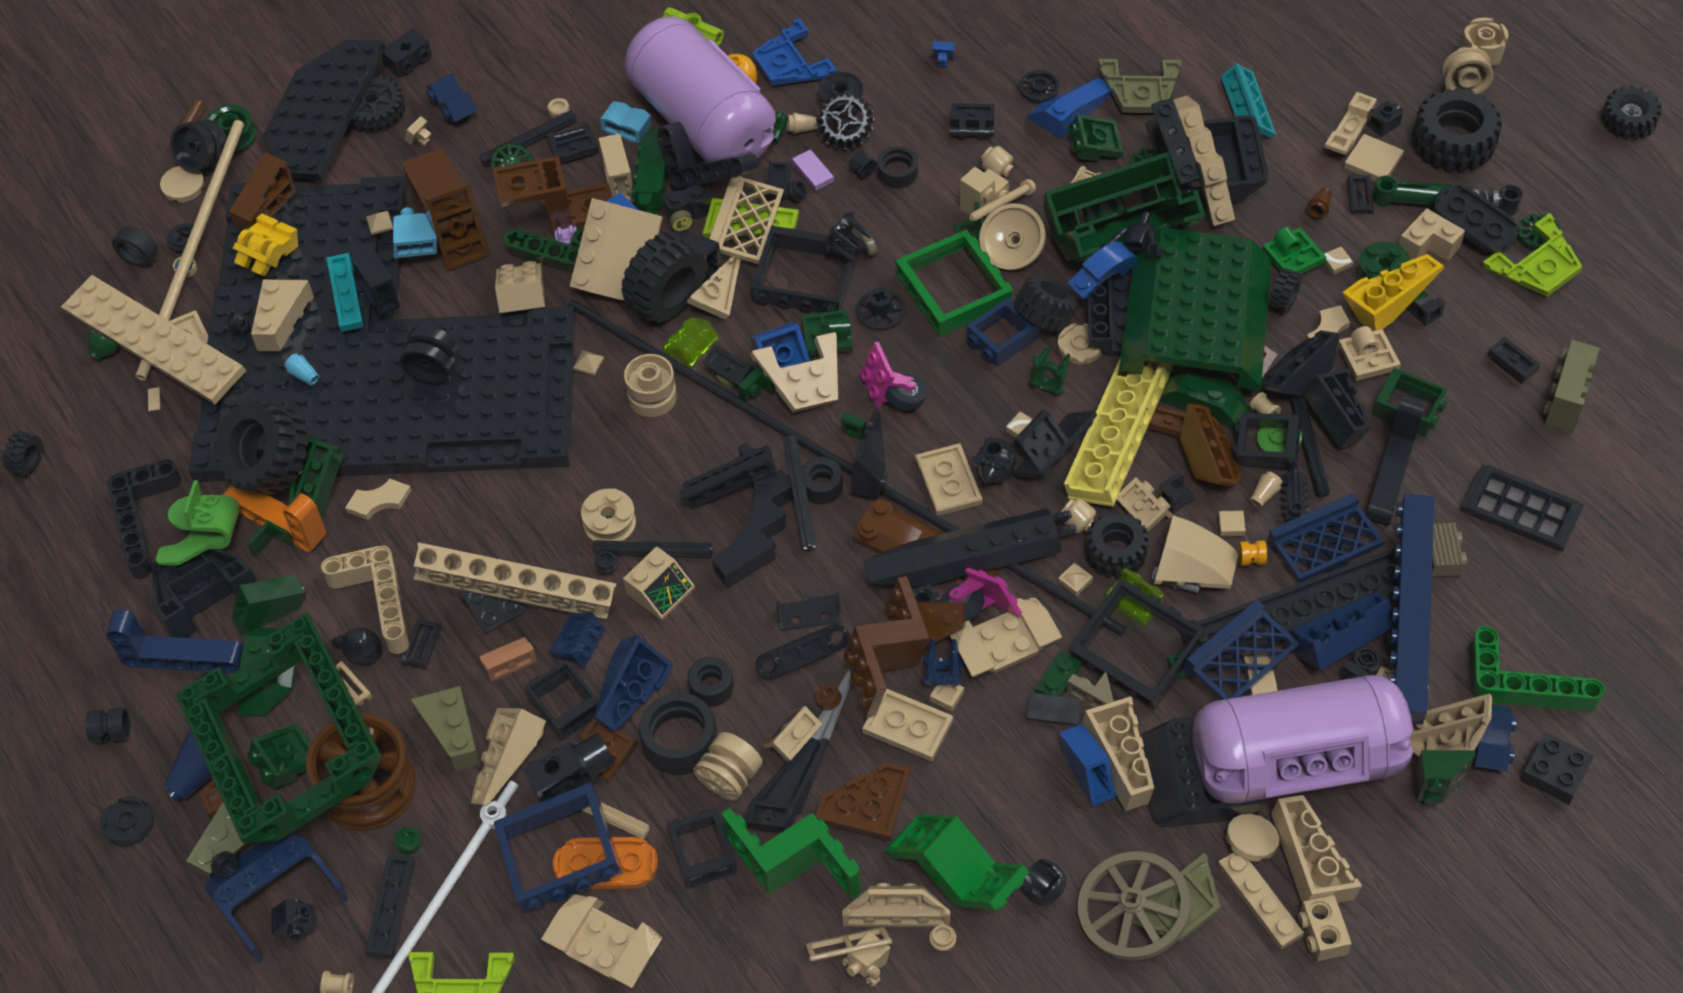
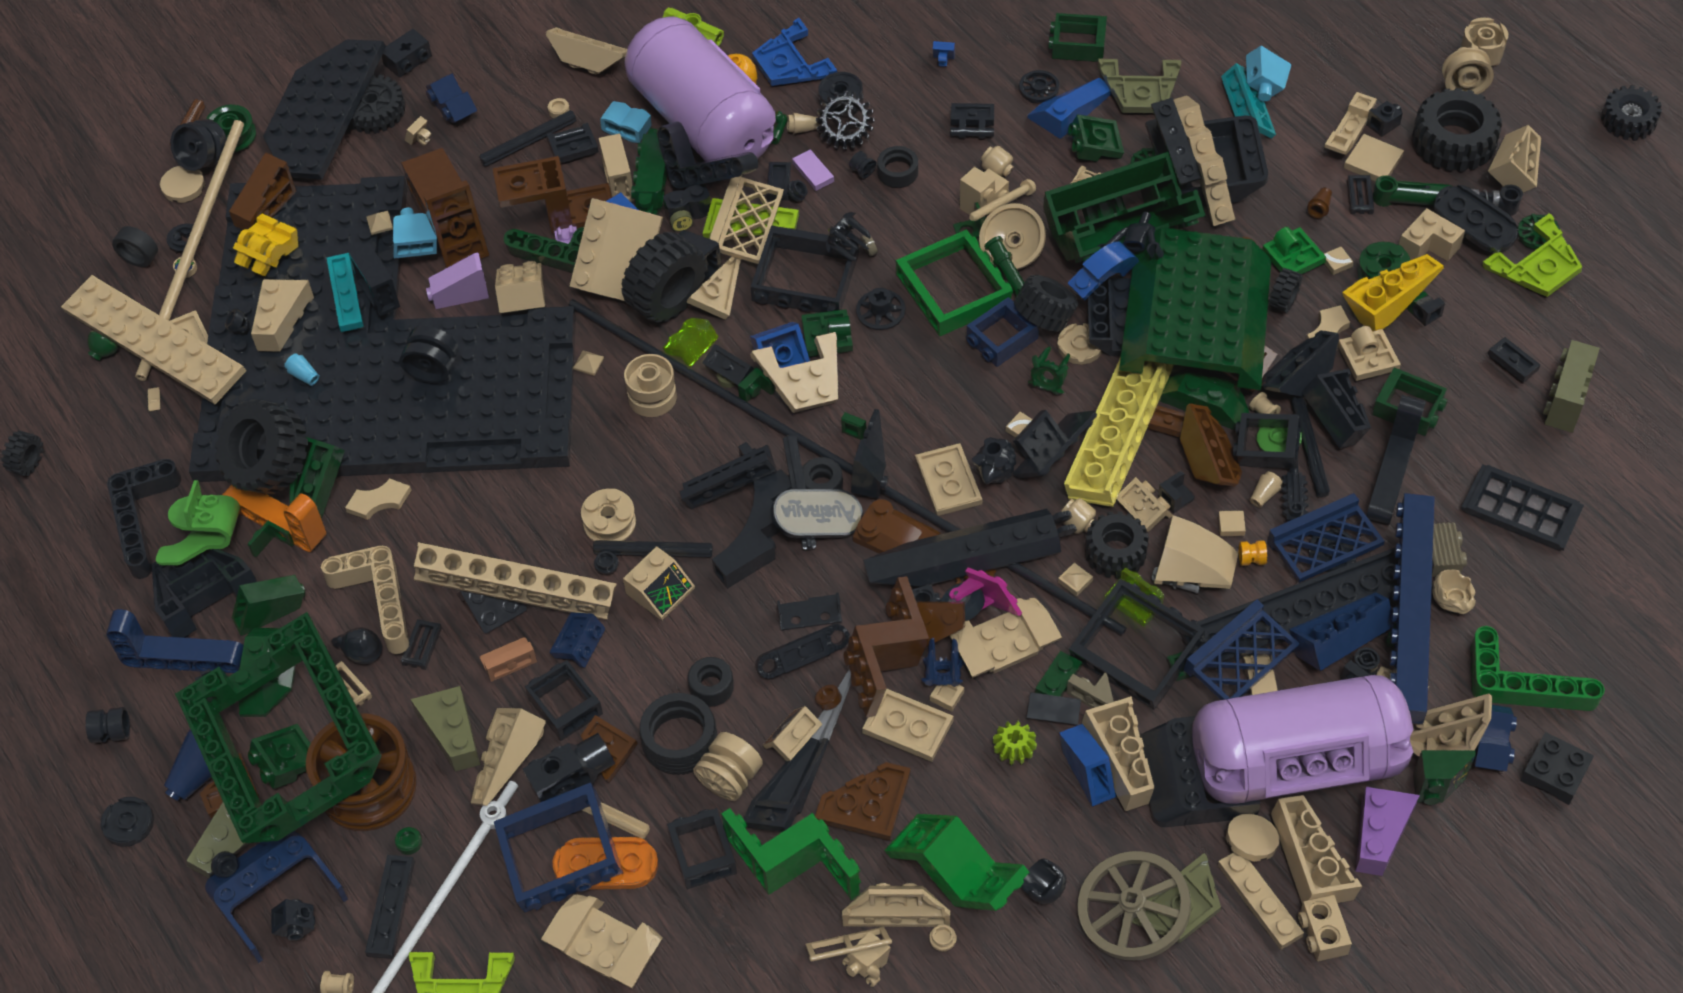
(458, 283): none -> lavender slope
(511, 158): dark green wheel -> none
(584, 51): none -> tan wedge
(630, 680): dark blue wedge -> none
(816, 513): none -> tile
(884, 385): dark pink plate -> none
(1003, 259): none -> dark green pin
(1007, 749): none -> lime gear
(1078, 24): none -> dark green window
(1266, 72): none -> medium azure torso
(1381, 827): none -> medium lavender wedge
(1453, 591): none -> tan hair
(1518, 159): none -> tan wedge

